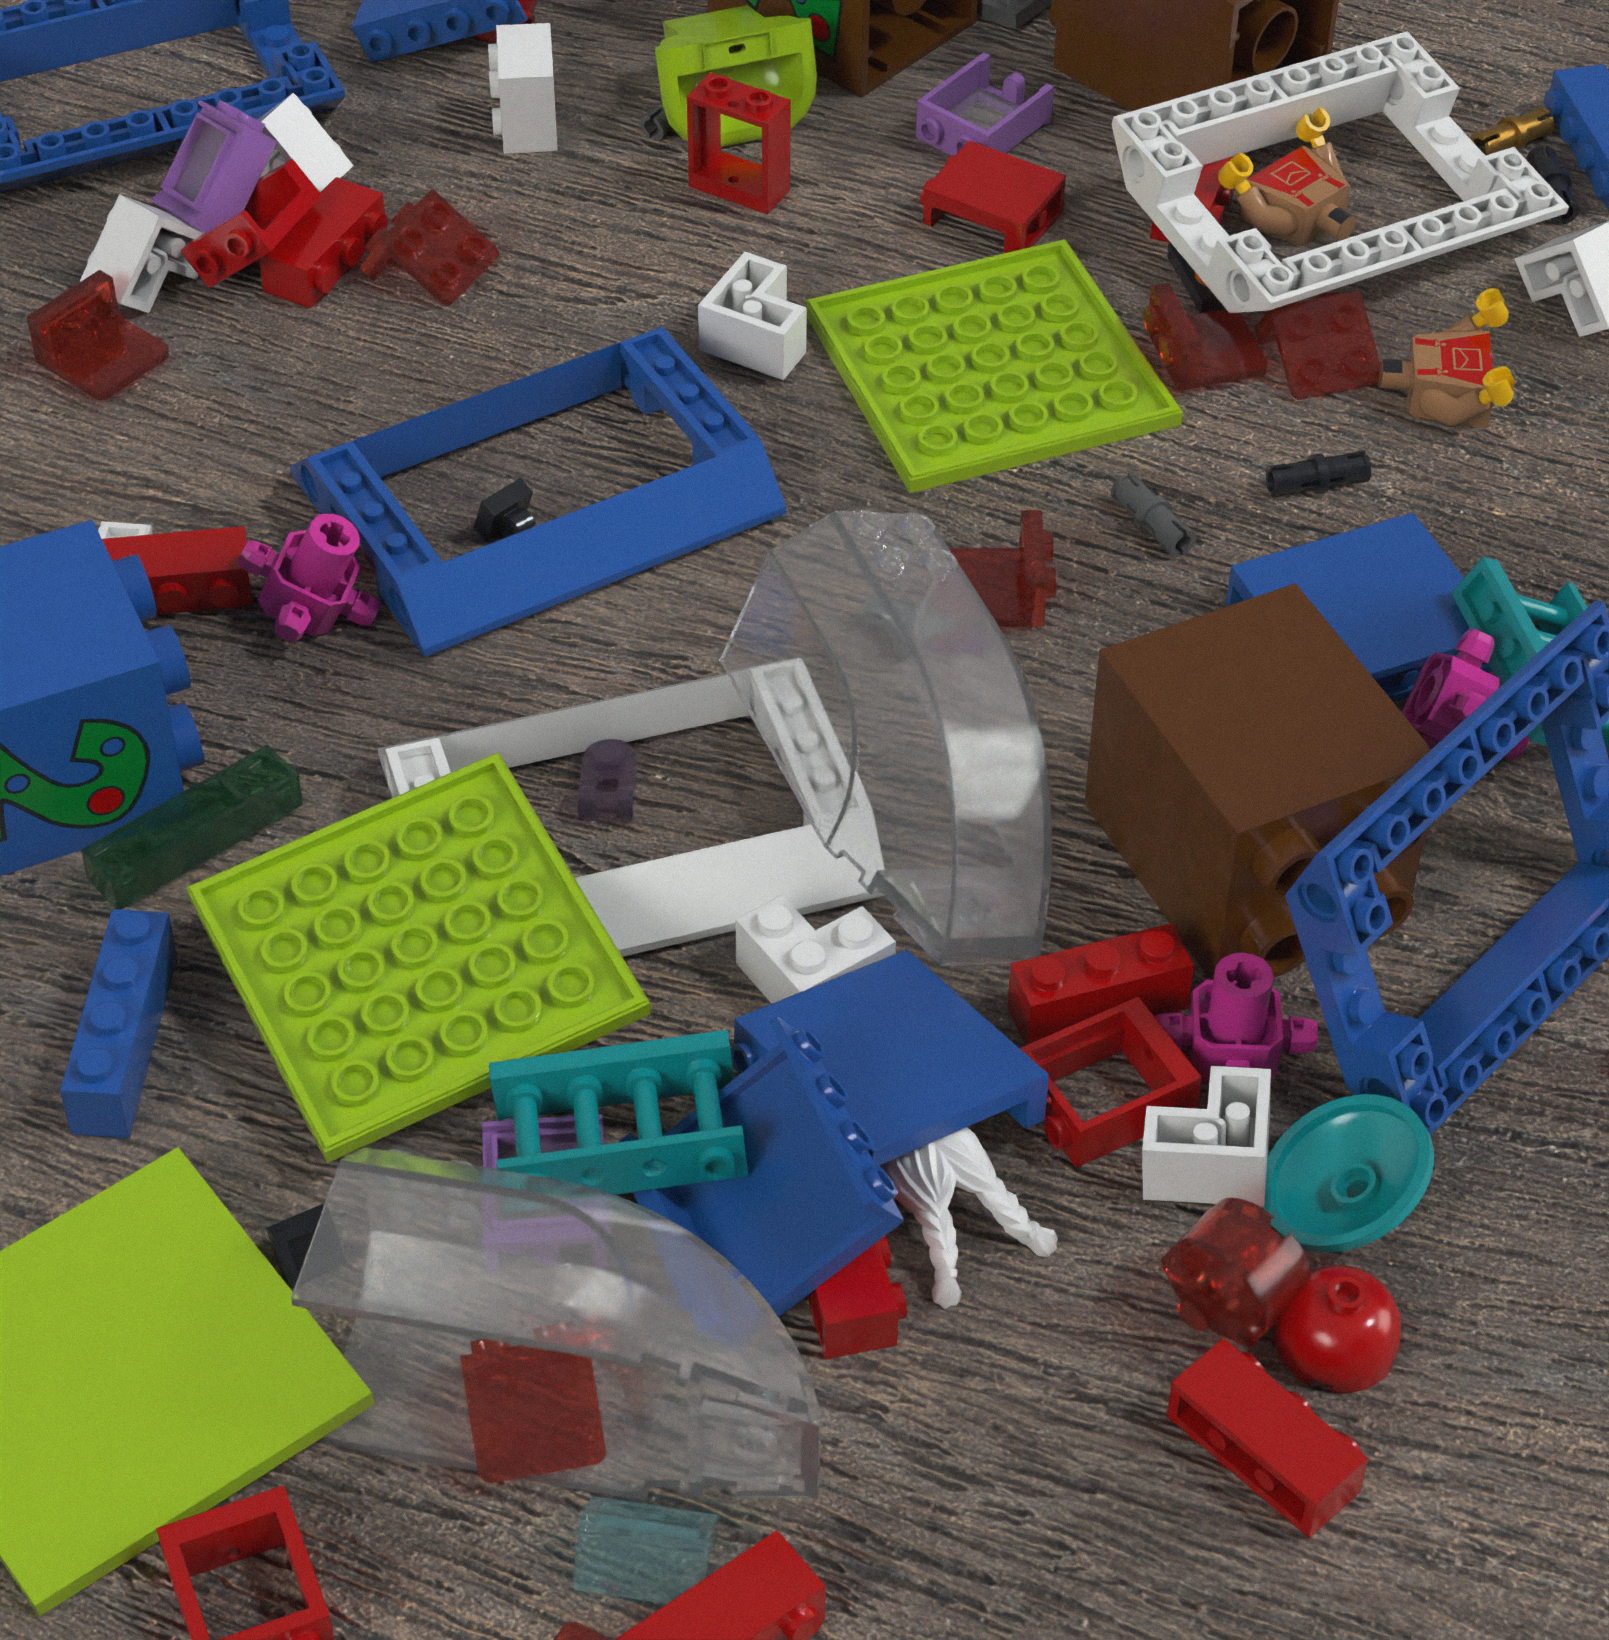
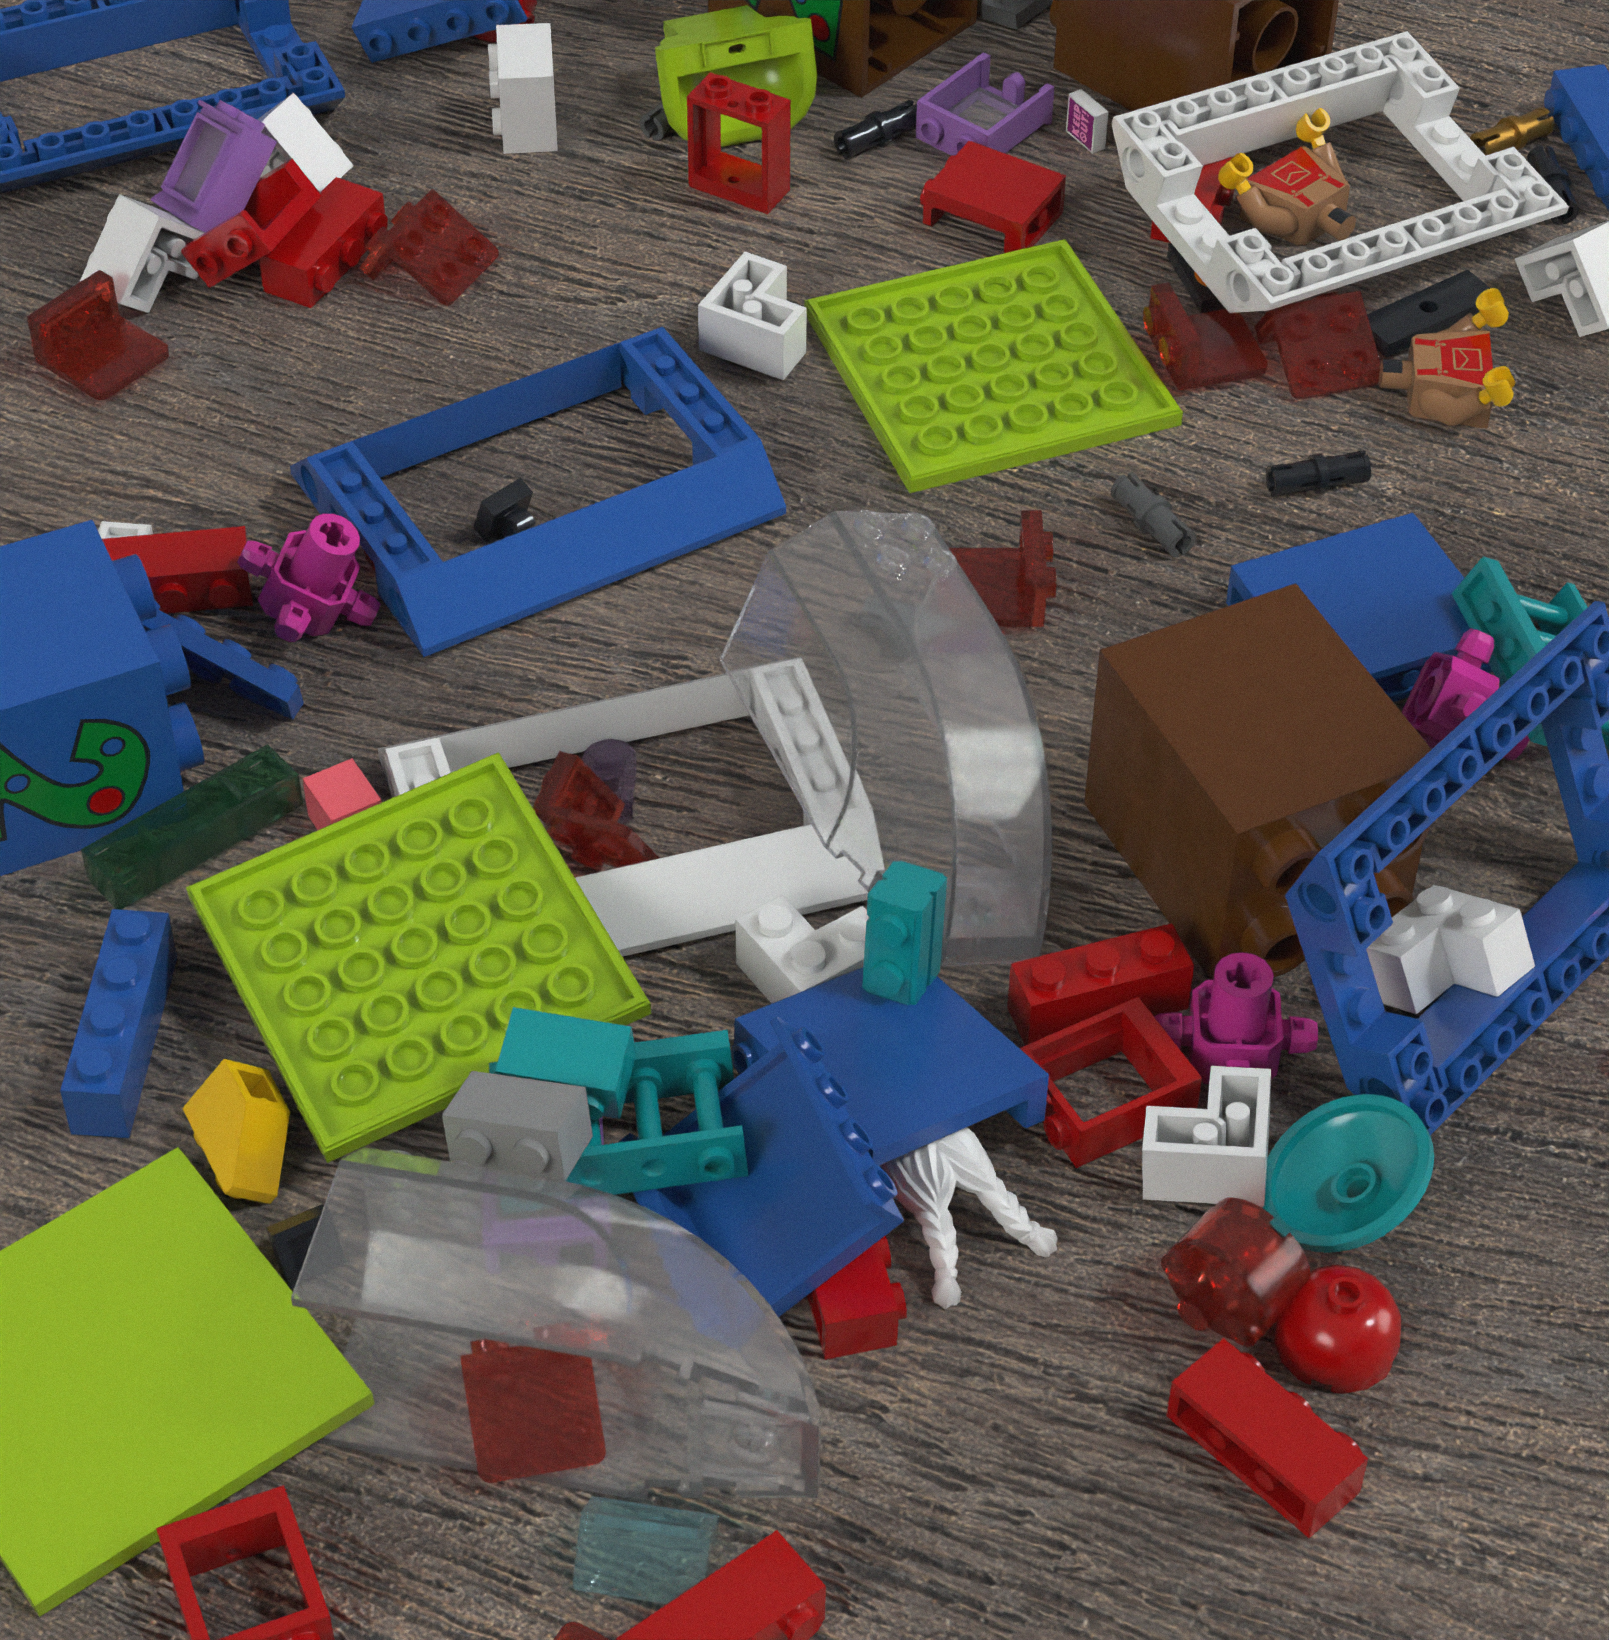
(211, 660): none -> blue wing
(241, 1129): none -> yellow slope
(338, 793): none -> coral brick
(518, 1125): none -> light grey brick
(571, 1053): none -> teal brick
(585, 816): none -> clear red bracket
(876, 129): none -> black pin
(904, 932): none -> teal brick
(1087, 121): none -> tile
(1425, 312): none -> black tile
(1446, 942): none -> white brick

